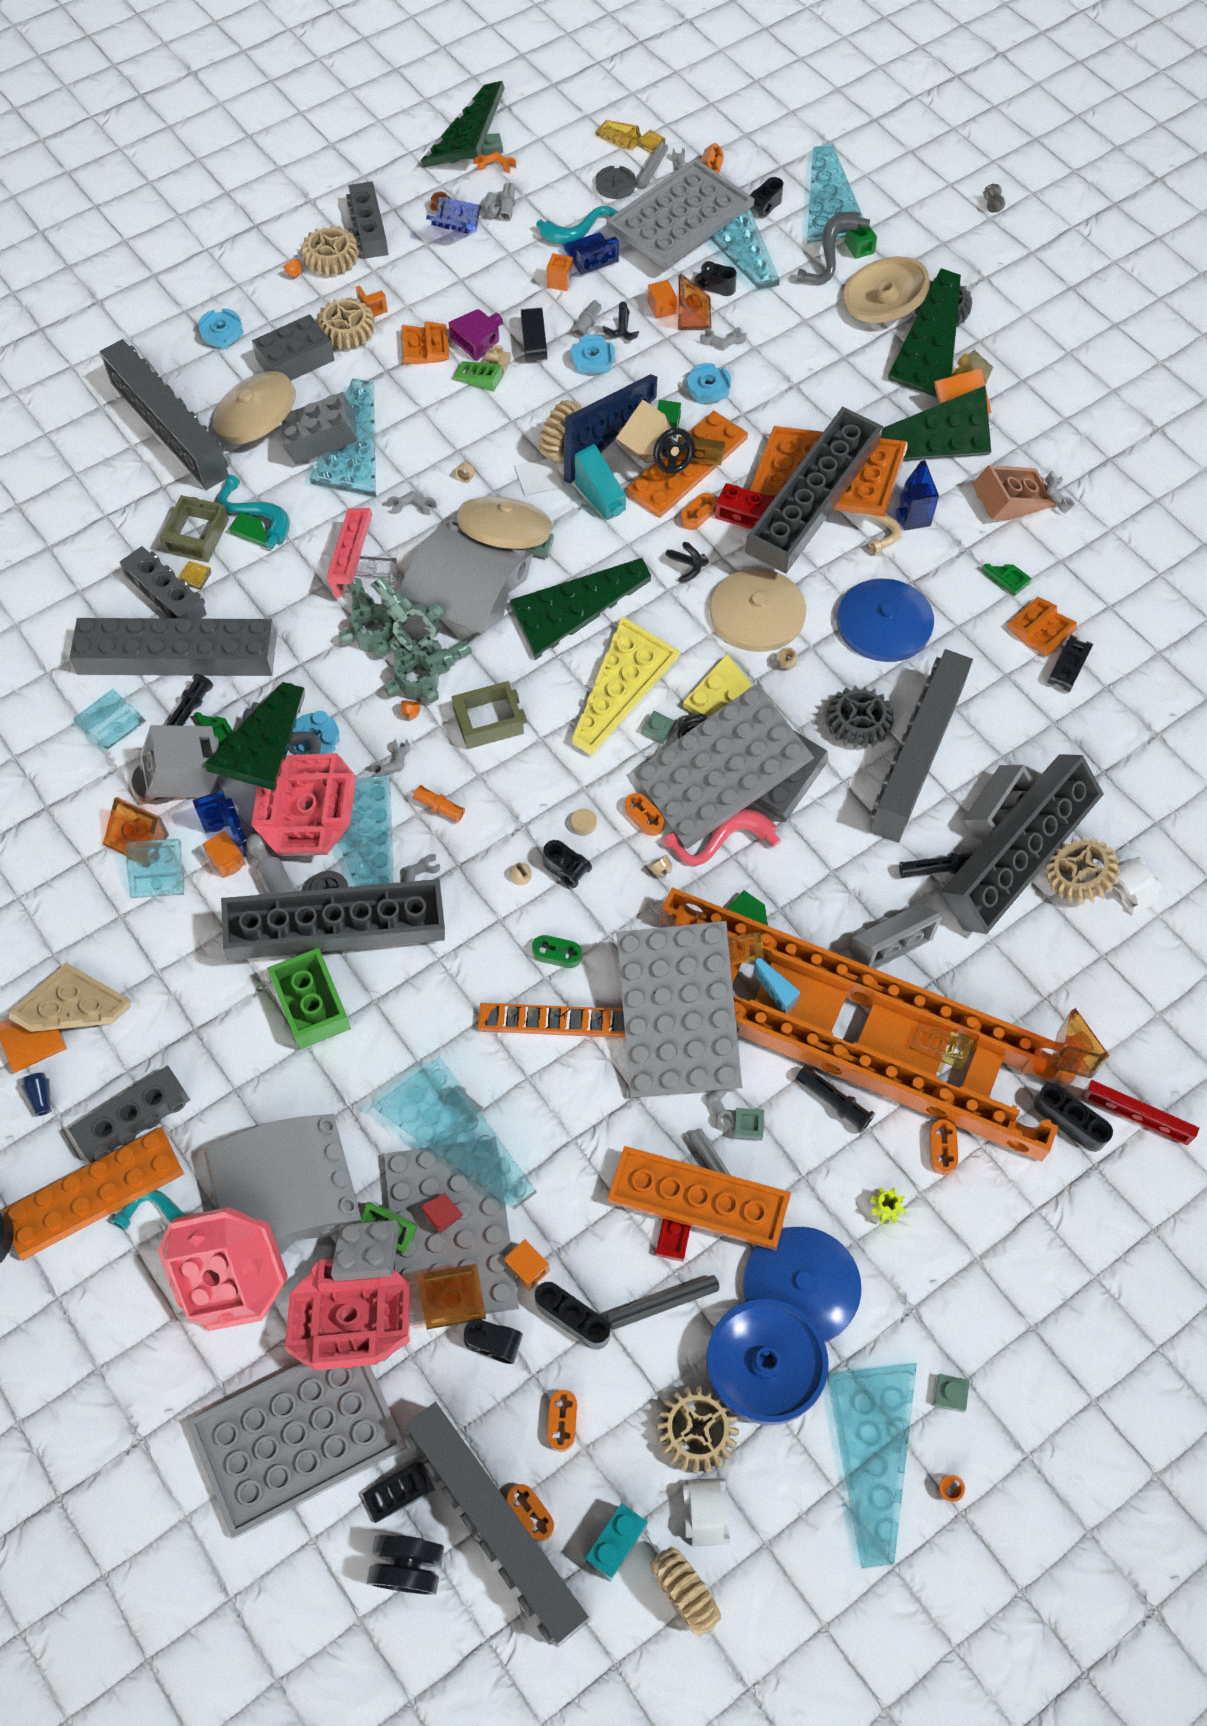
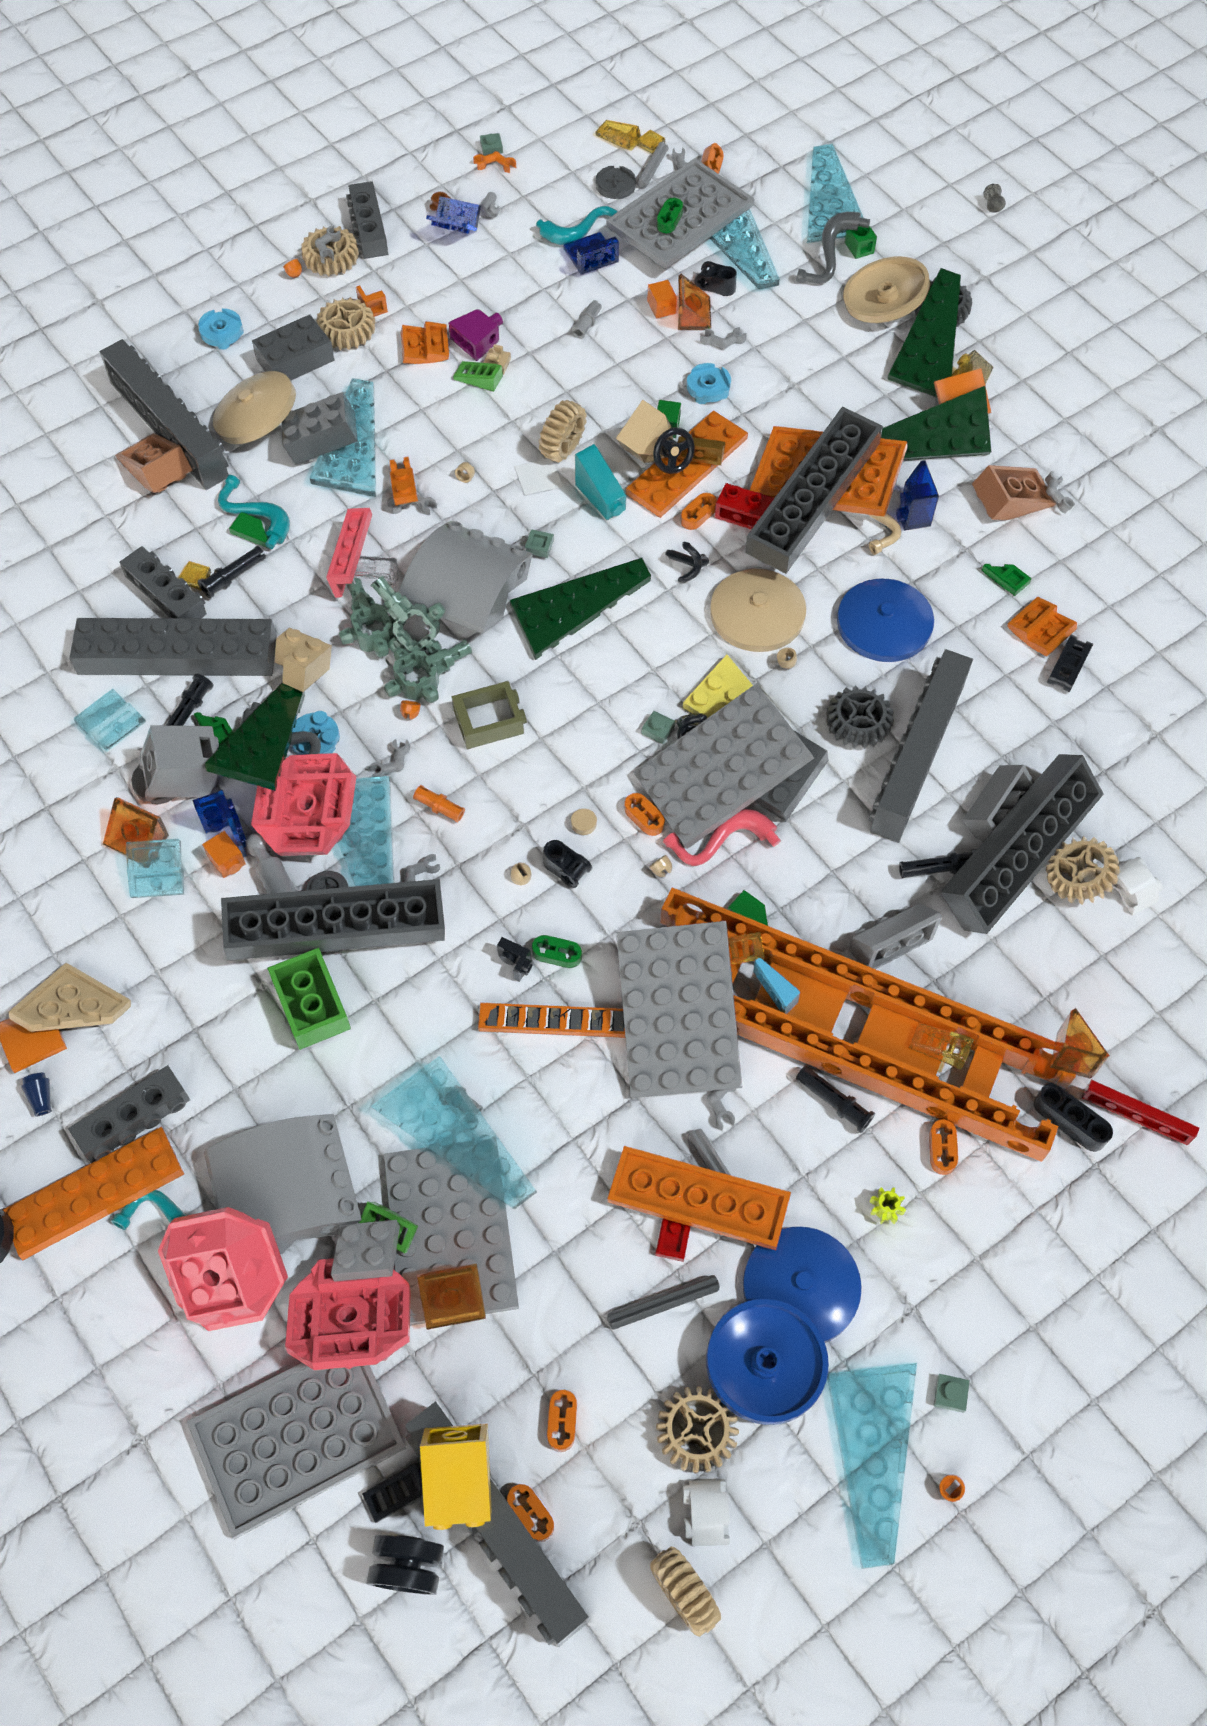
(155, 462): none -> nougat slope
(188, 546): olive window -> none
(223, 576): none -> black pin
(302, 658): none -> tan brick
(321, 243): none -> light grey arm
(403, 483): none -> orange hinge
(441, 1212): red slope -> none
(456, 1476): none -> yellow slope
(467, 134): dark green wing -> none
(497, 1342): black piece -> none
(504, 522): tan dish -> none
(507, 202): light grey axle -> none
(512, 954): none -> black bracket
(527, 1264): orange panel -> none
(533, 334): black beam -> none
(558, 271): orange panel -> none
(566, 1302): black beam -> none
(599, 363): medium azure plate -> none
(603, 419): dark blue wing -> none
(616, 1542): teal brick -> none
(623, 318): black piece -> none
(625, 677): light yellow wing -> none
(665, 214): none -> green beam
(749, 1124): sand green plate -> none
(768, 195): black piece -> none

